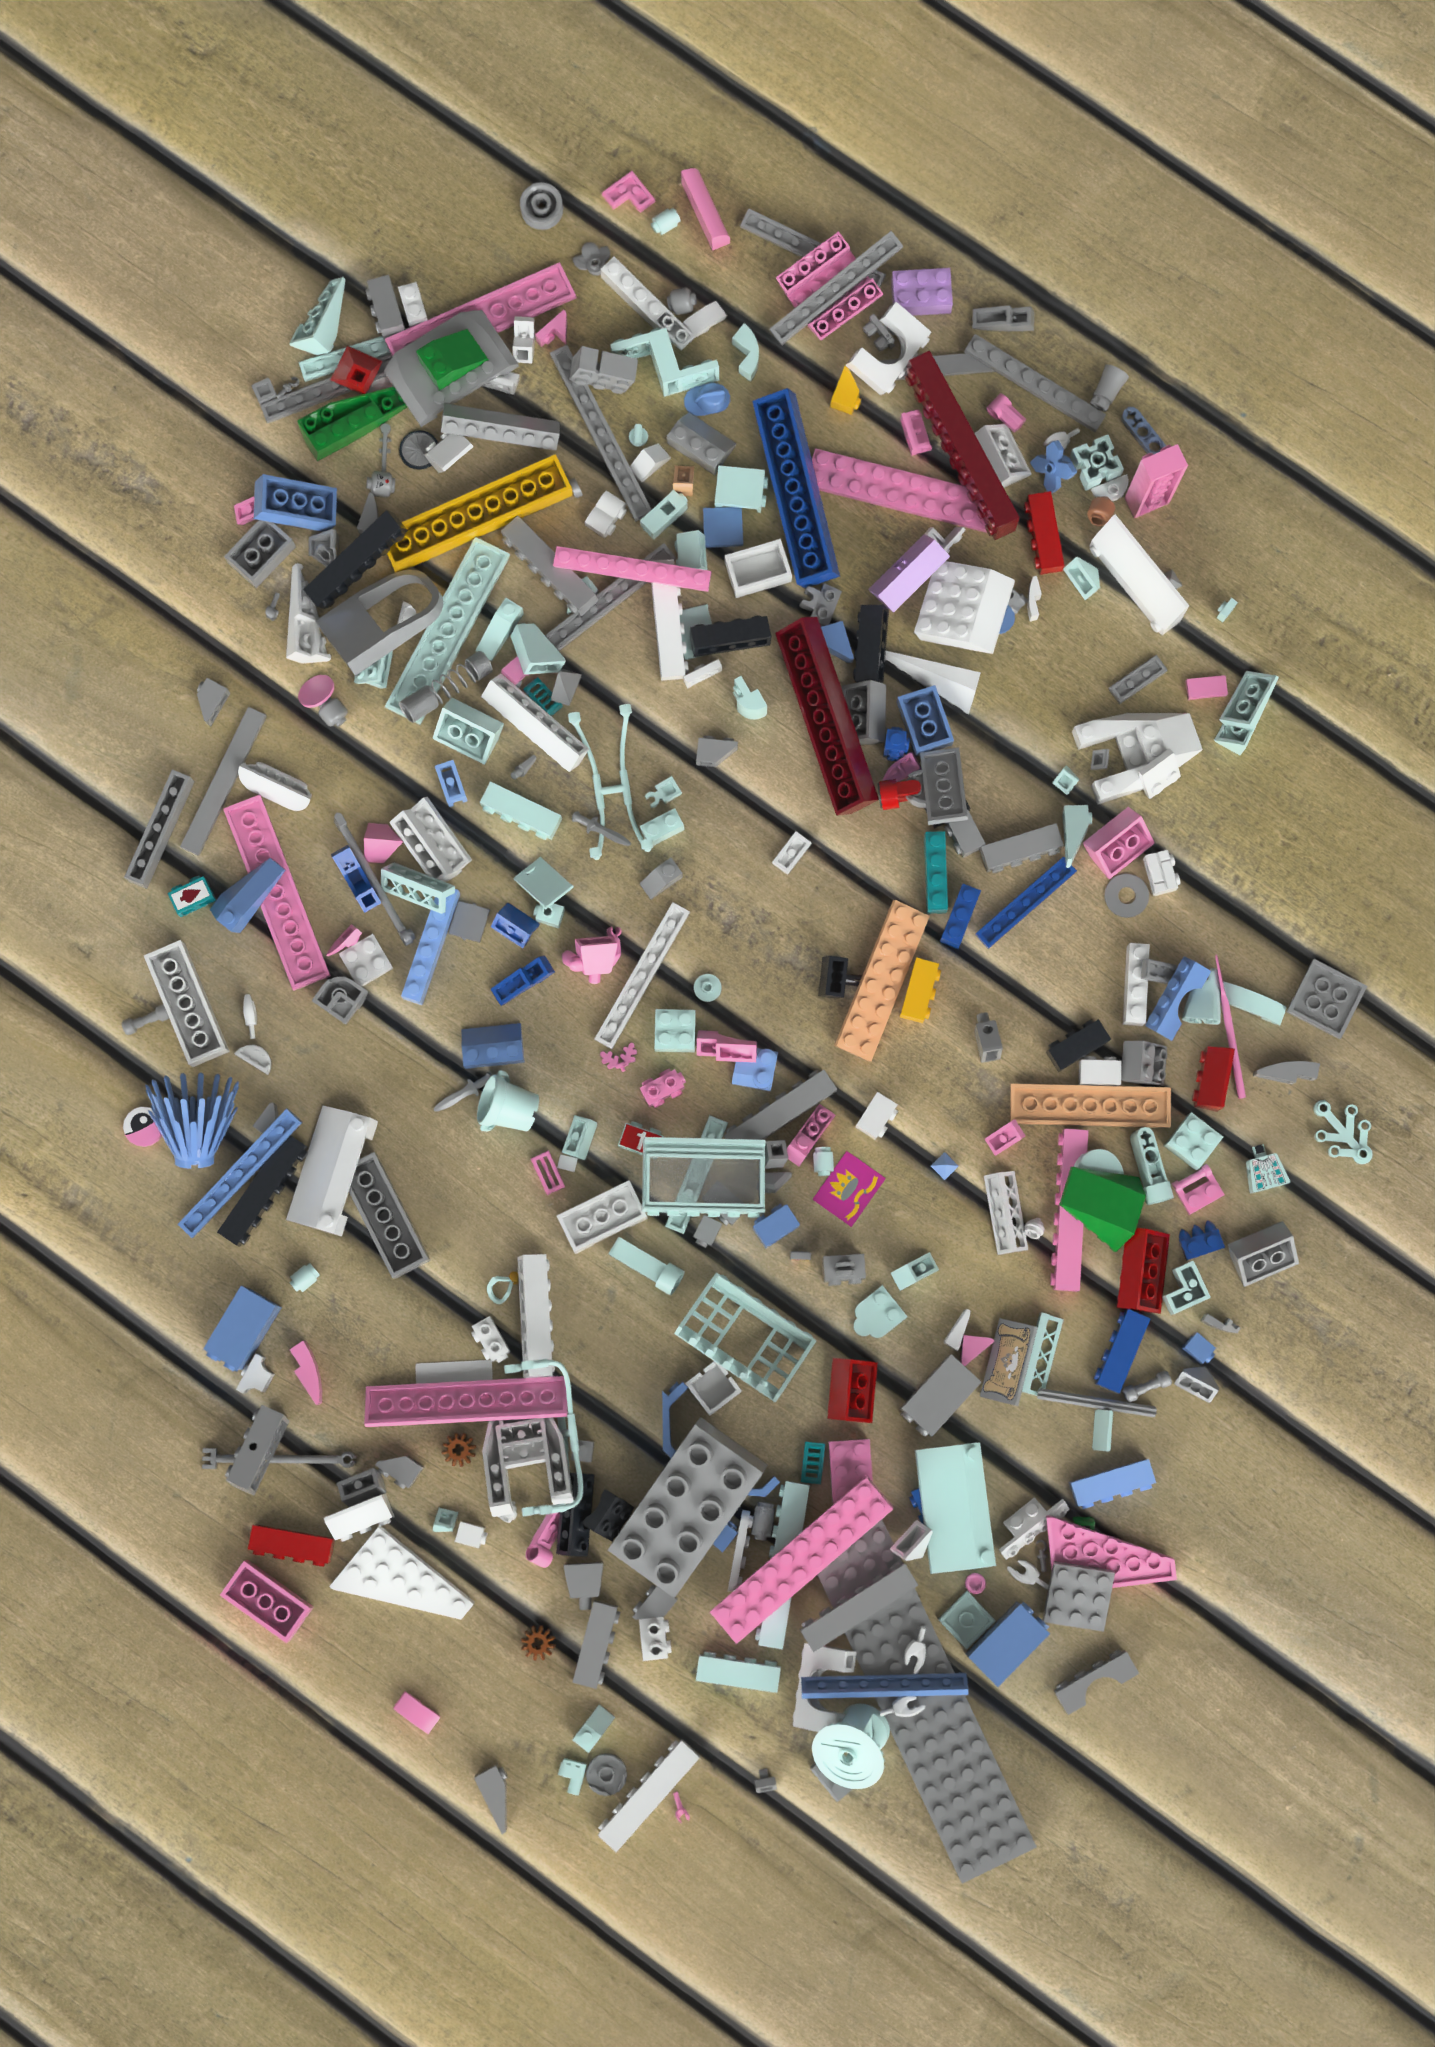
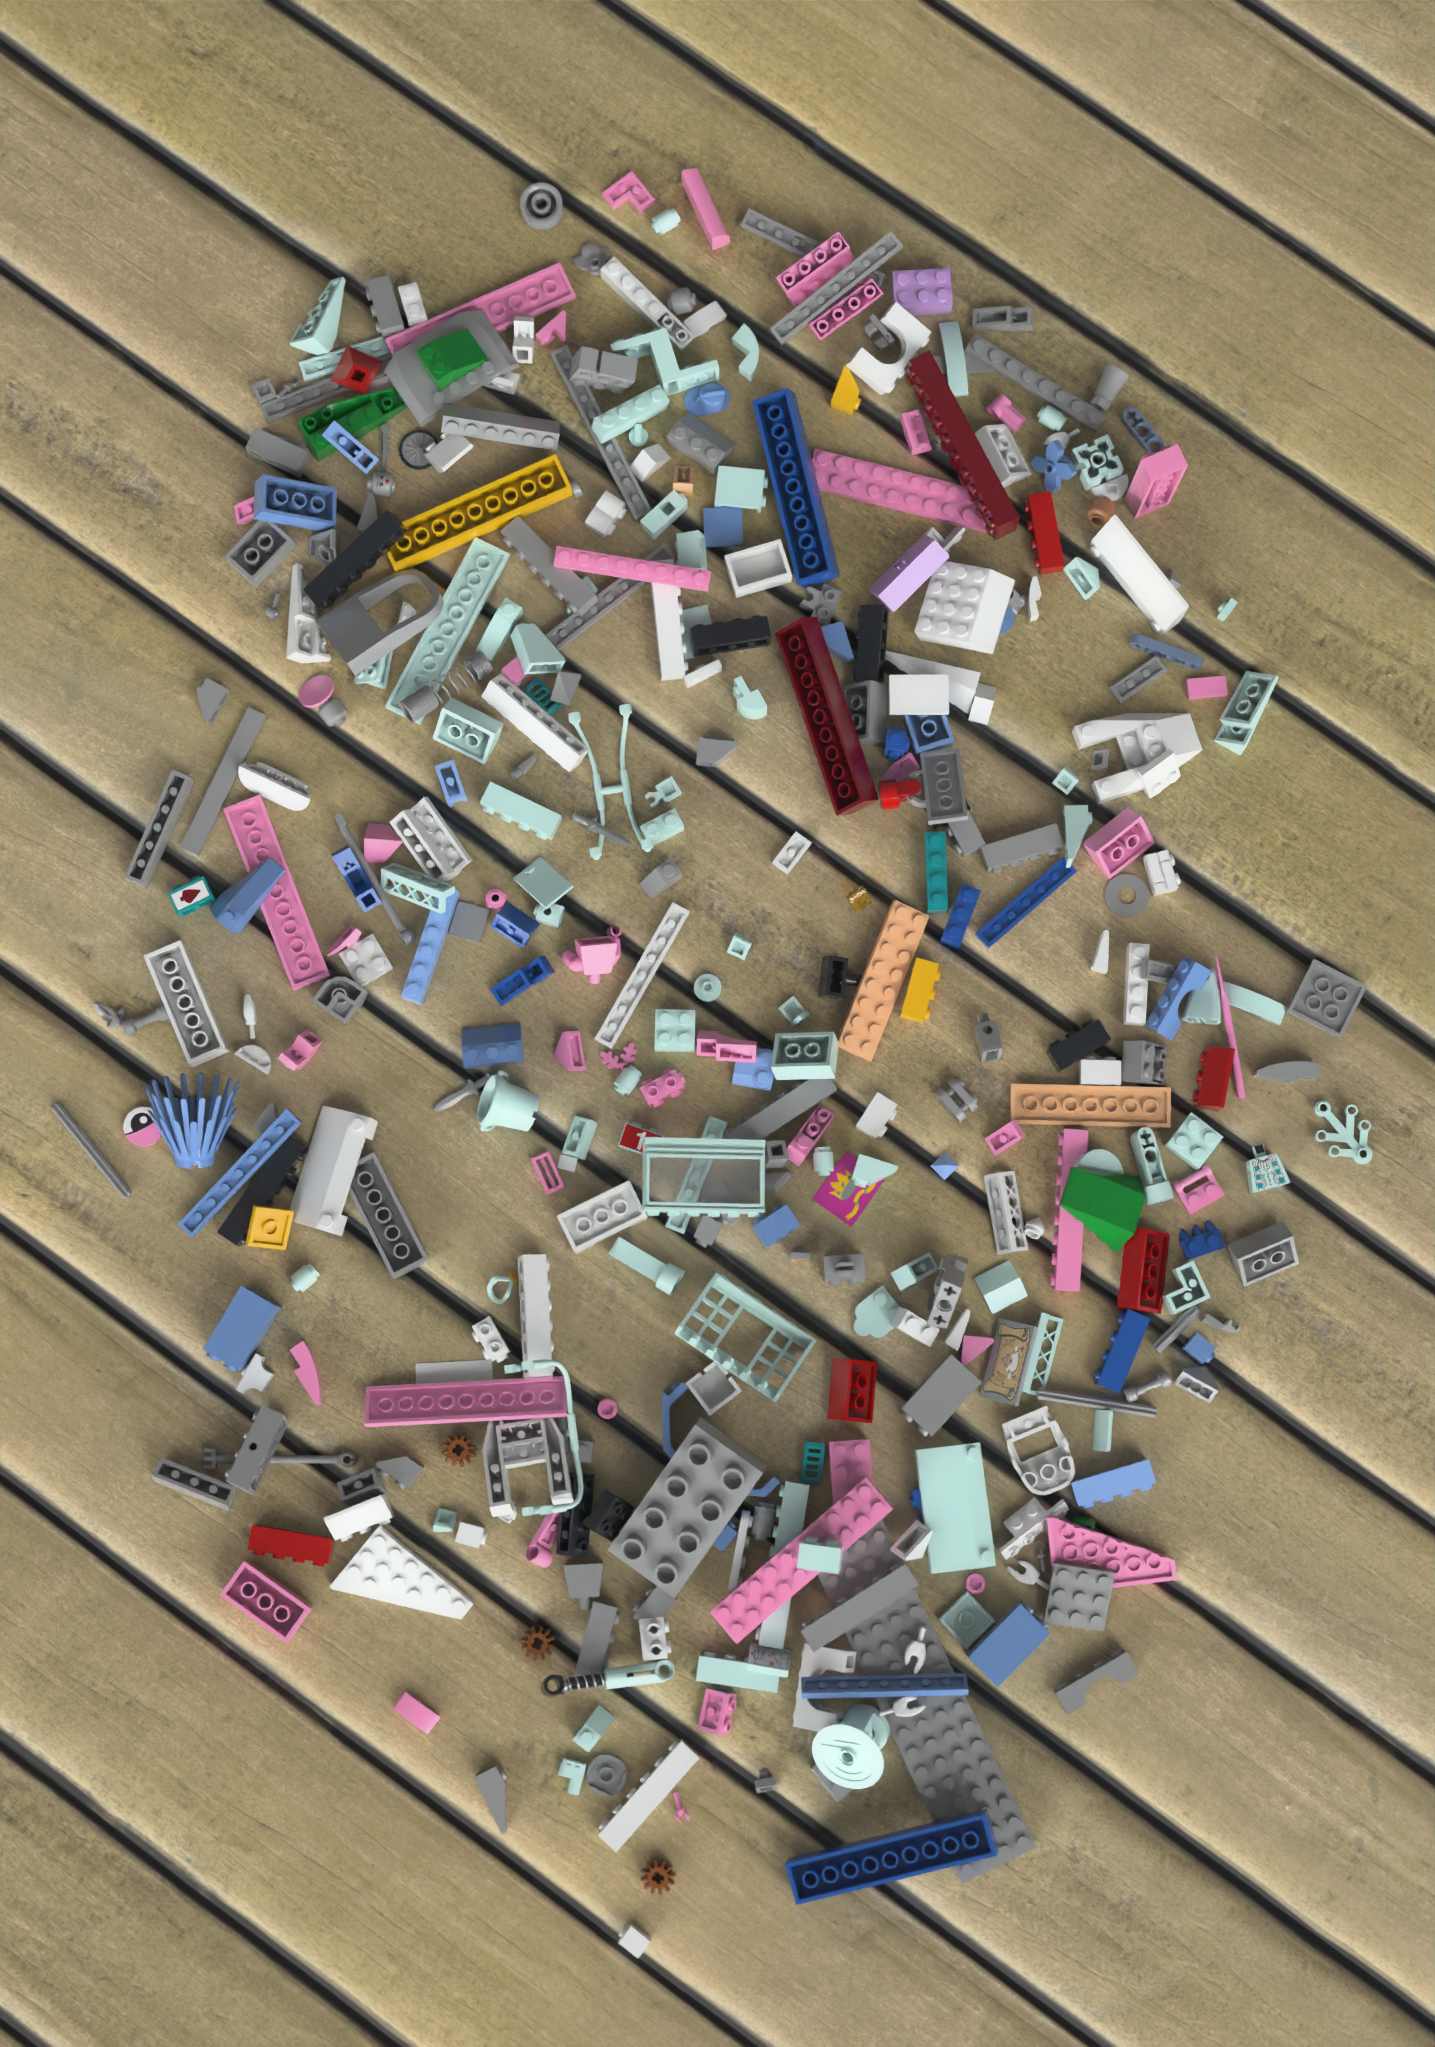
(91, 1150): none -> light grey axle
(111, 1017): none -> light grey piece
(194, 1484): none -> light grey brick
(269, 1227): none -> yellow plate
(278, 451): none -> light grey brick
(301, 1050): none -> bright pink brick
(350, 447): none -> medium blue slope
(498, 904): none -> bright pink brick
(570, 1051): none -> bright pink slope
(607, 1408): none -> bright pink tile
(610, 1678): none -> piece
(627, 1080): none -> light aqua brick
(630, 413): none -> light aqua brick
(634, 1939): none -> white brick
(662, 1871): none -> dark orange gear
(717, 1712): none -> bright pink bracket
(739, 946): none -> light aqua slope
(768, 1660): none -> light aqua tile
(793, 1012): none -> light aqua tile
(804, 1055): none -> light aqua brick
(820, 1555): none -> light aqua brick
(858, 899): none -> clear yellow plate
(871, 1170): none -> light aqua slope
(892, 1856): none -> blue brick
(914, 1326): none -> white piece
(919, 694): none -> white tile
(946, 1290): none -> light grey connector
(954, 358): none -> light aqua slope
(956, 1087): none -> light grey brick
(982, 703): none -> white slope
(1000, 1286): none -> light aqua slope
(1047, 1470): none -> white slope
(1051, 418): none -> light aqua brick
(1100, 958): none -> white slope
(1166, 651): none -> sand blue beam
(1176, 1329): none -> light grey axle

